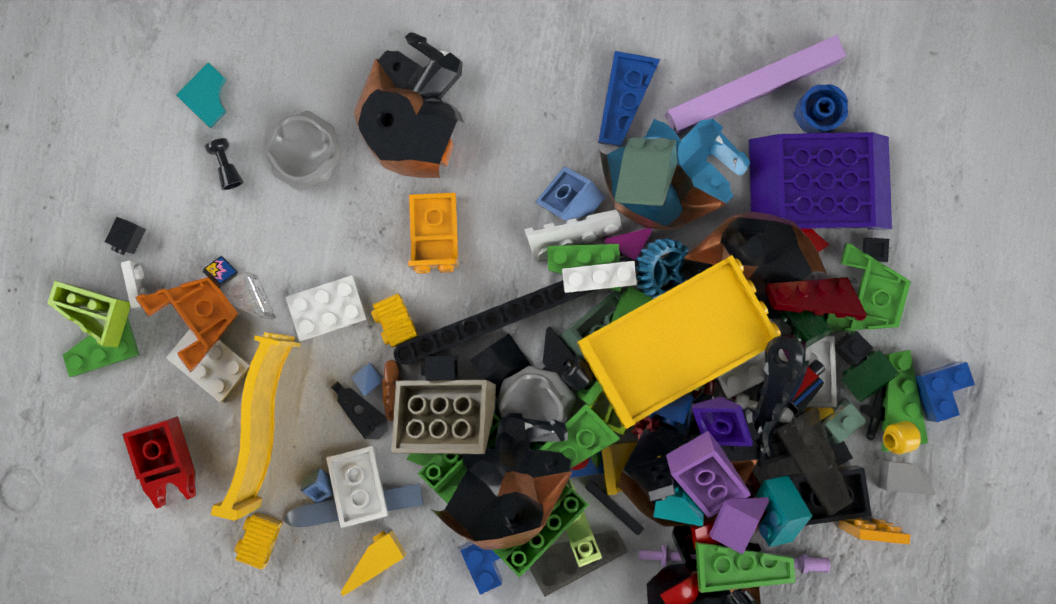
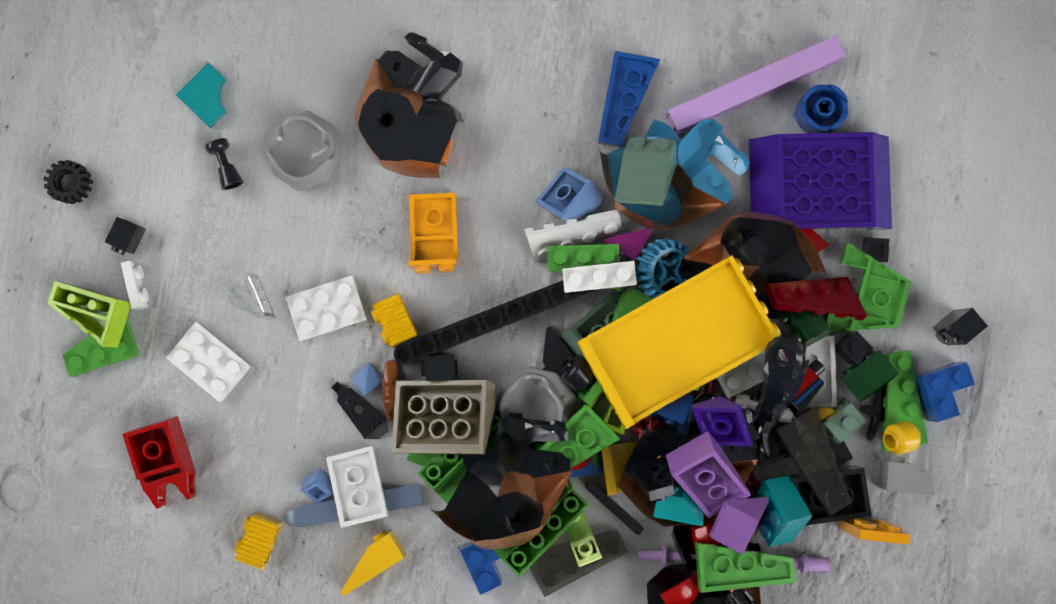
(56, 176): none -> black tyre
(203, 311): orange wing -> none
(220, 271): tile -> none
(256, 426): yellow panel -> none
(500, 361): black slope -> none
(959, 327): none -> black brick

